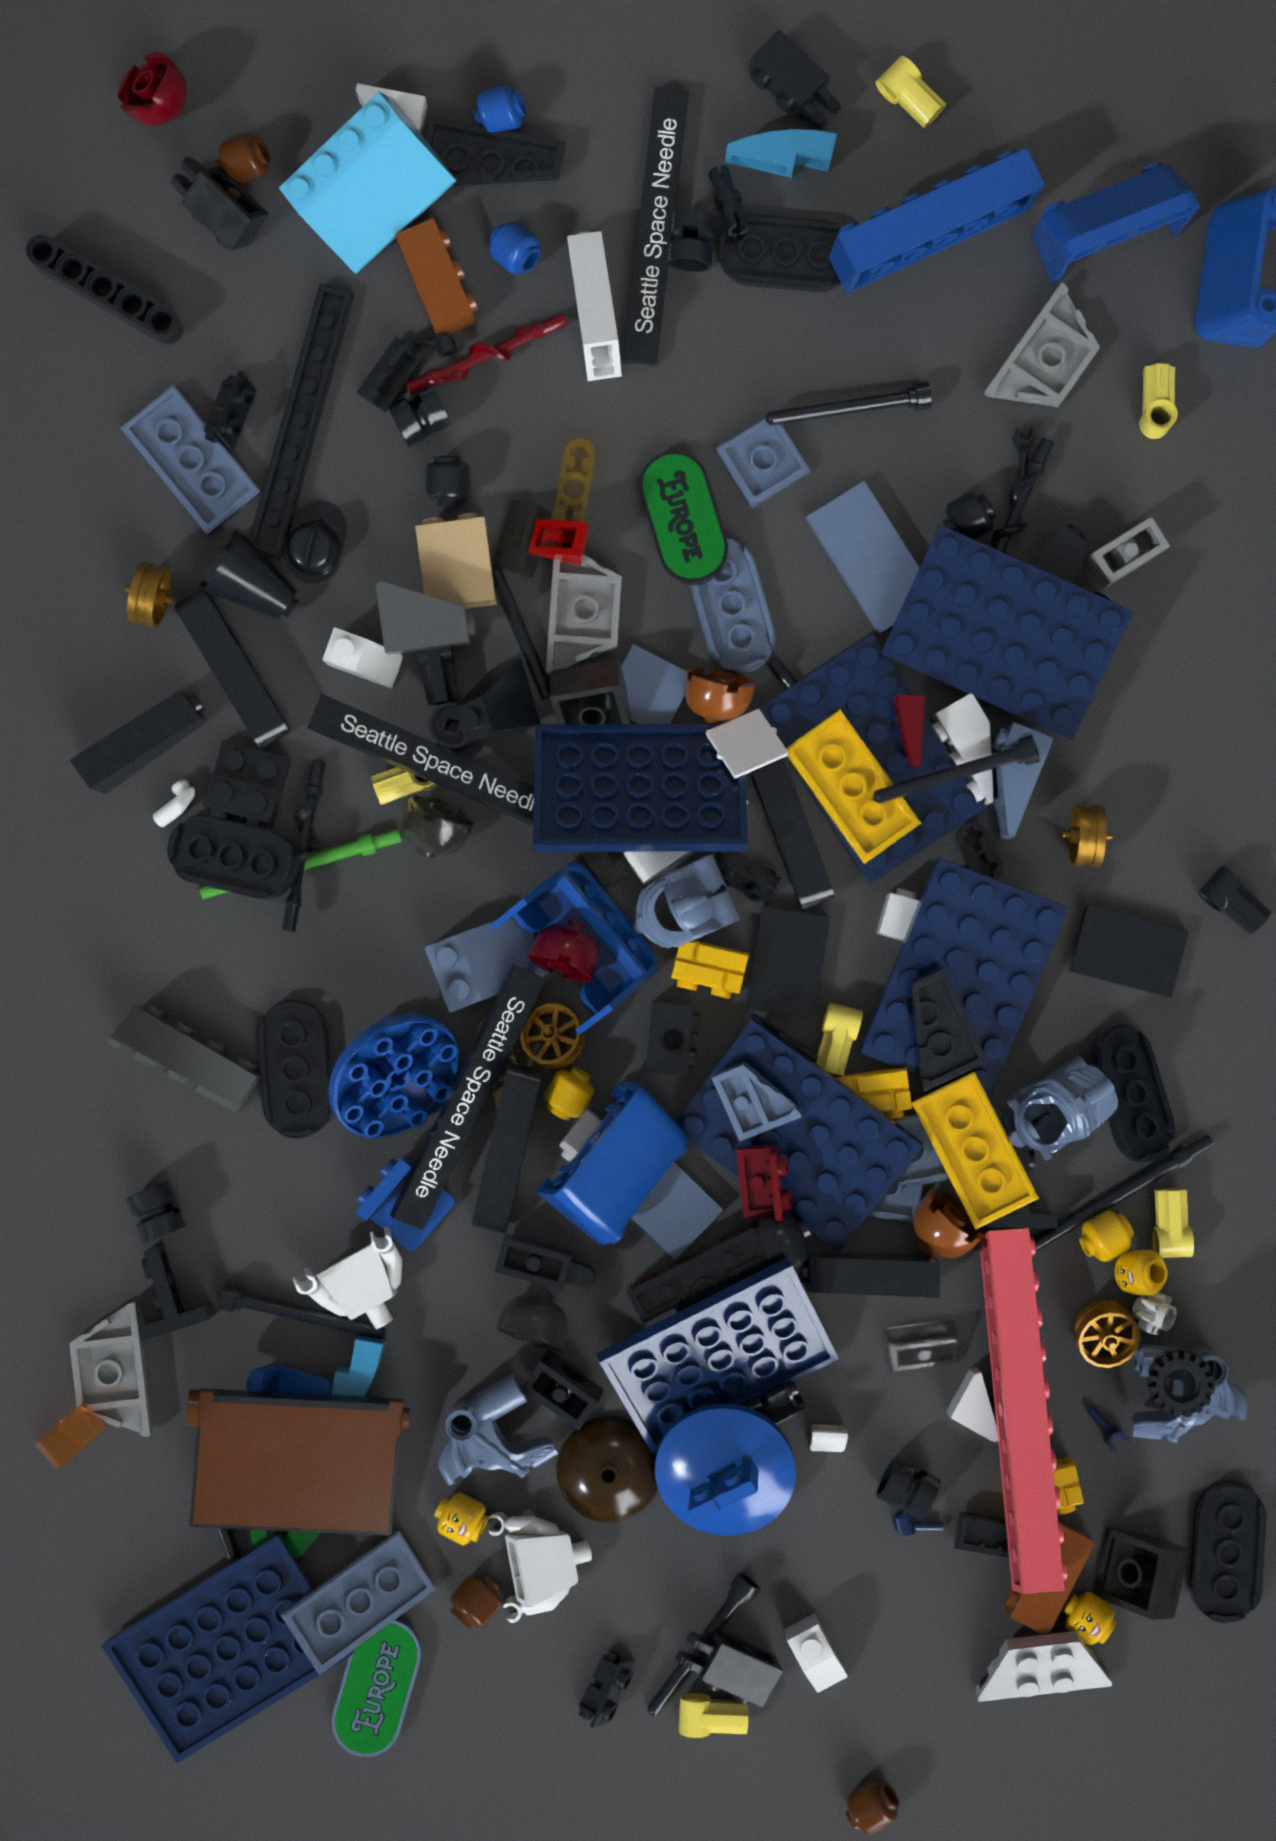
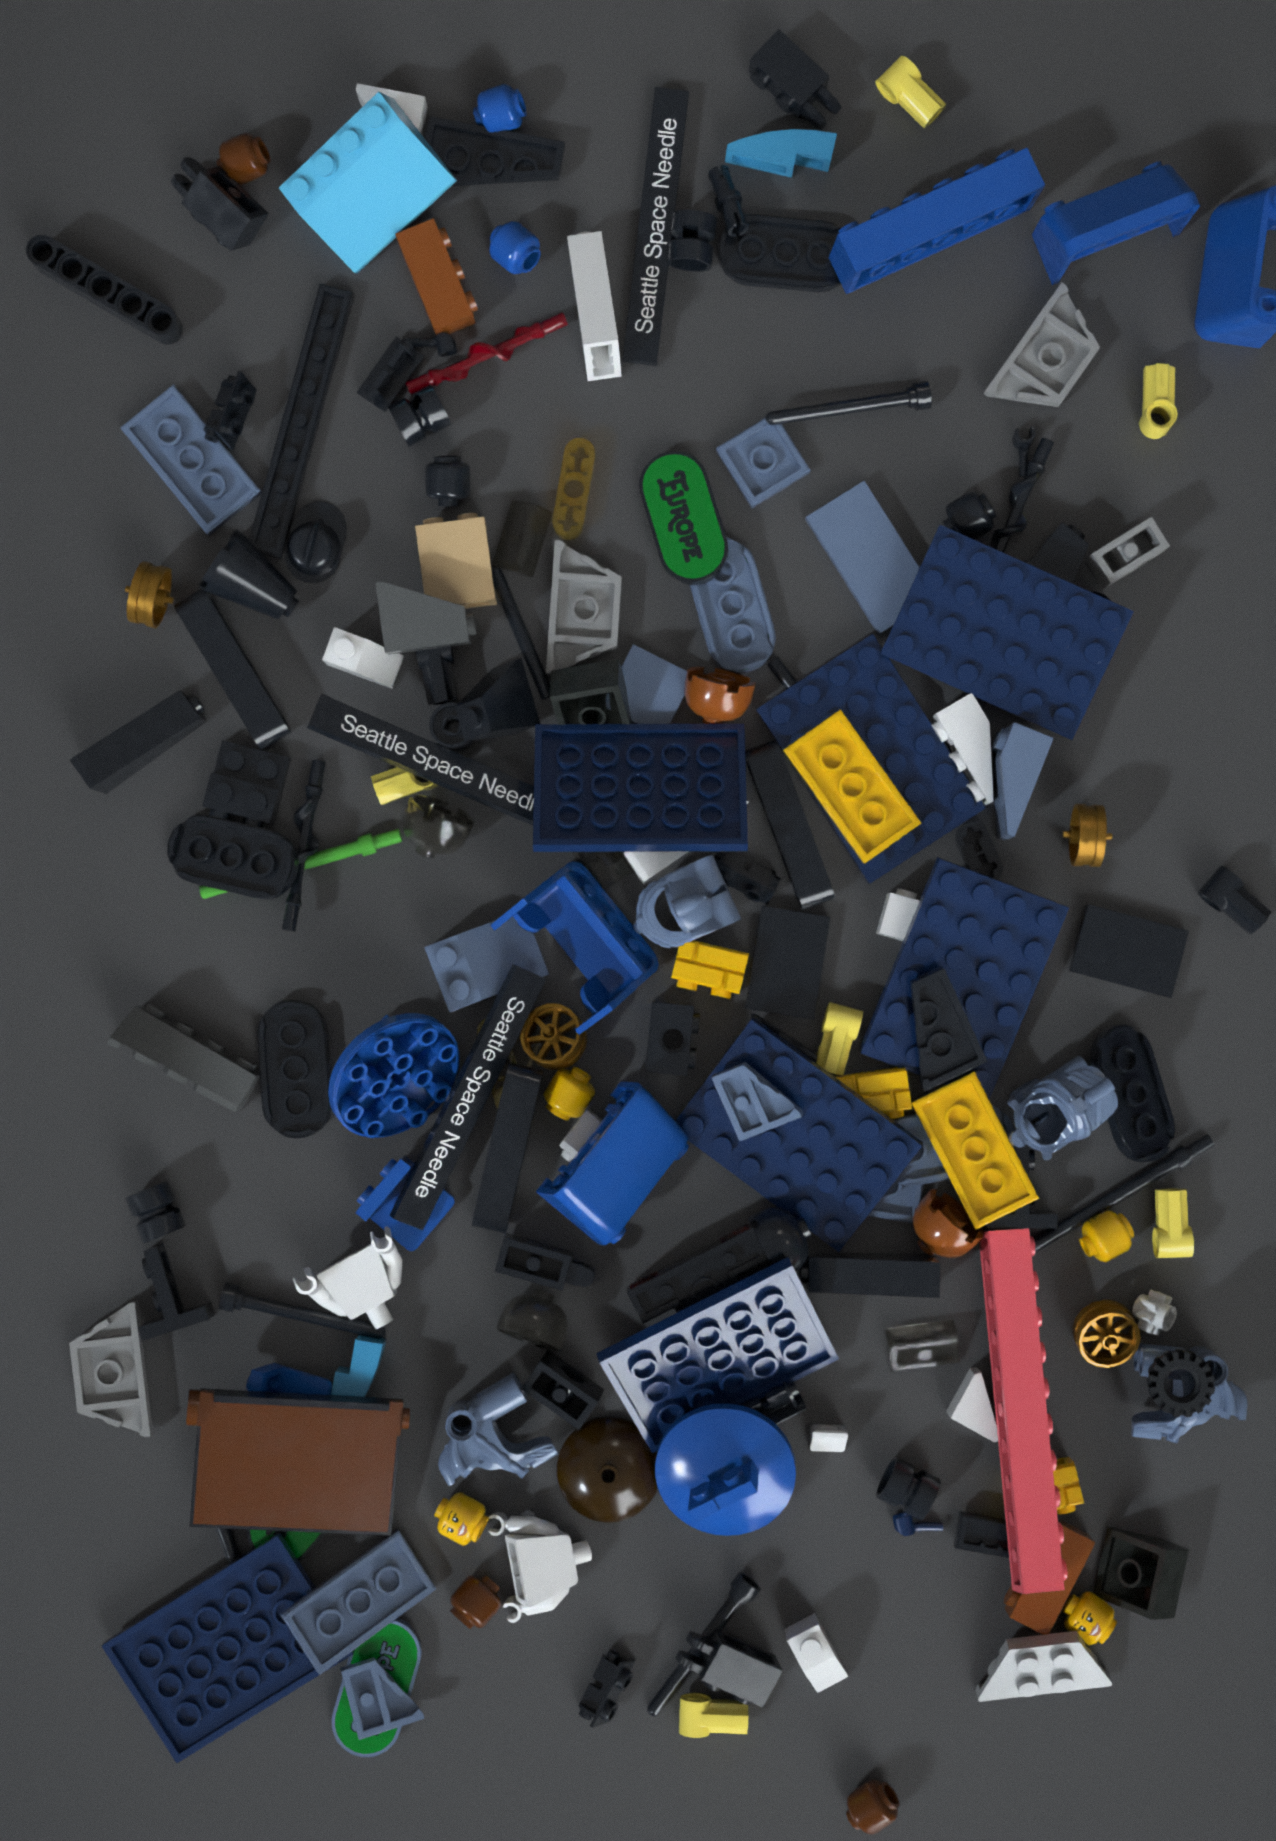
(70, 1436): clear orange slope -> none
(153, 91): dark red cylinder -> none
(175, 807): white arm -> none
(377, 1699): none -> sand blue wing
(560, 540): red slope -> none
(567, 950): dark red cylinder -> none
(676, 1211): sand blue tile -> none
(746, 743): white piece -> none
(762, 1181): dark red bracket -> none
(910, 719): dark red slope -> none
(1022, 752): black piece -> none
(1108, 1430): dark blue hand -> none
(1141, 1272): yellow head -> none
(1227, 1551): black tile -> none

